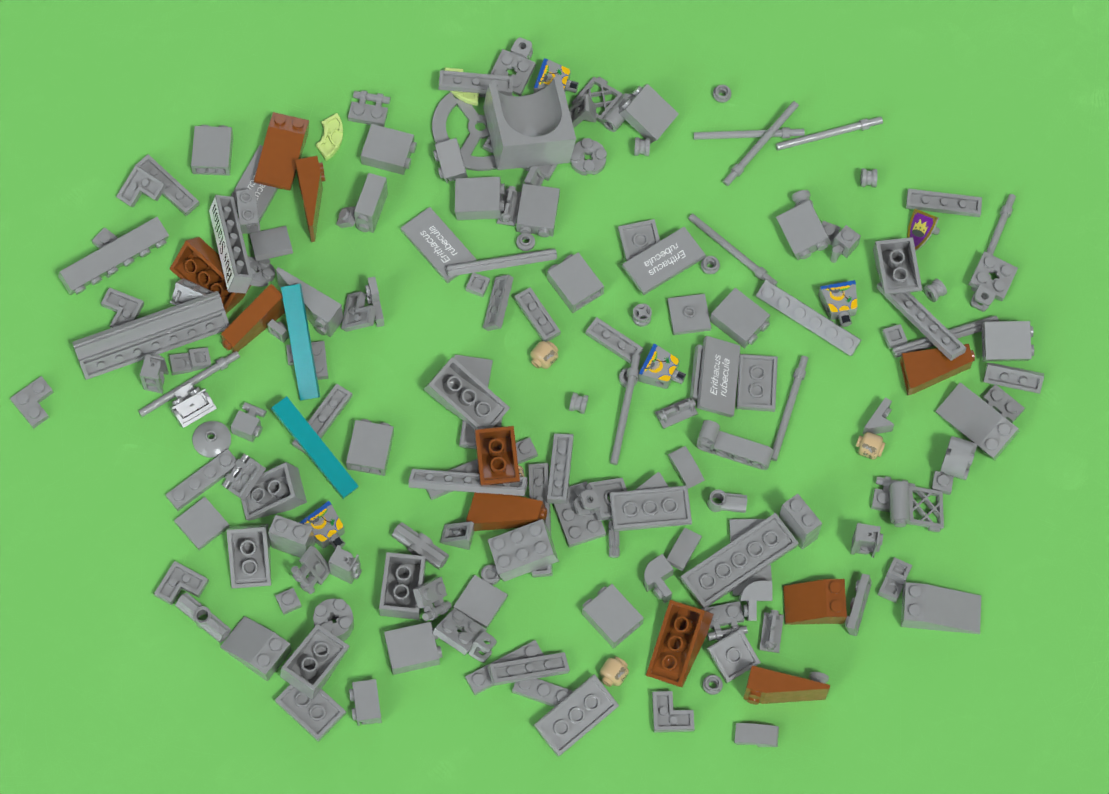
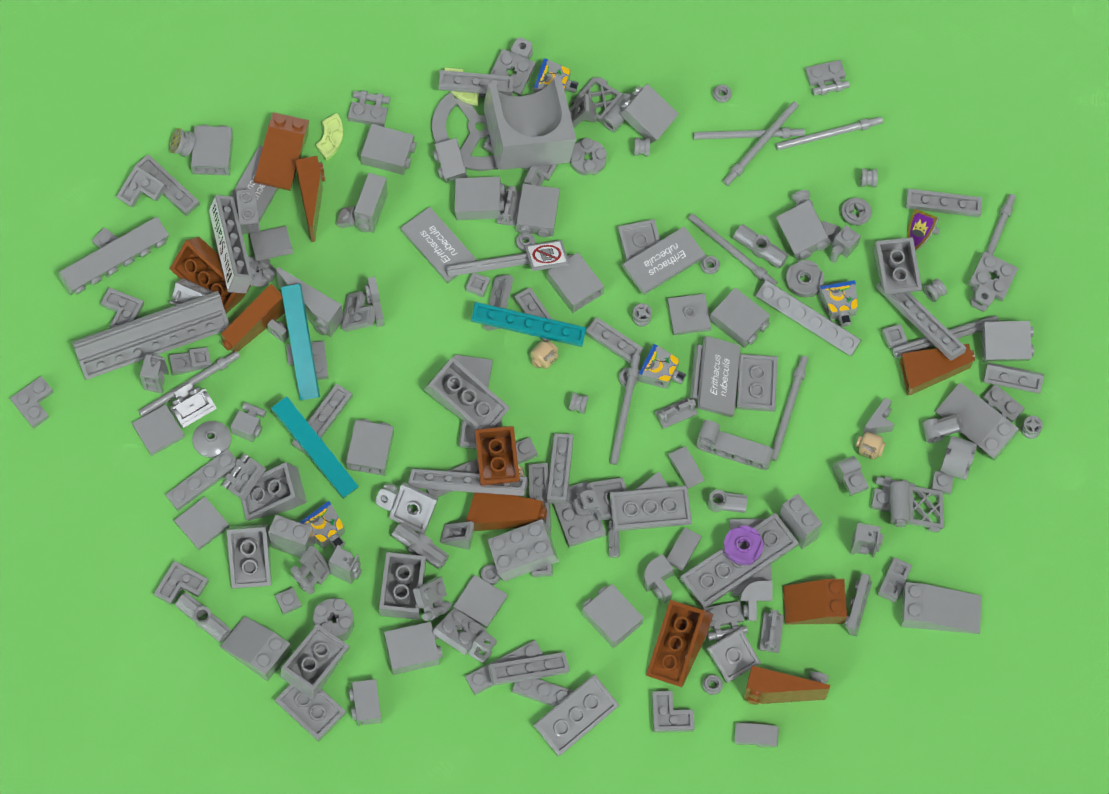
(158, 430): none -> light grey tile
(182, 142): none -> light grey wheel
(399, 501): none -> light grey plate
(528, 324): none -> teal tile
(546, 255): none -> piece
(614, 672): tan head -> none
(745, 556): none -> medium lavender plate
(752, 239): none -> light grey piece
(801, 288): none -> light grey plate
(827, 73): none -> light grey plate
(849, 473): none -> light grey brick
(860, 205): none -> light grey gear
(938, 428): none -> light grey piece
(1035, 424): none -> light grey wheel

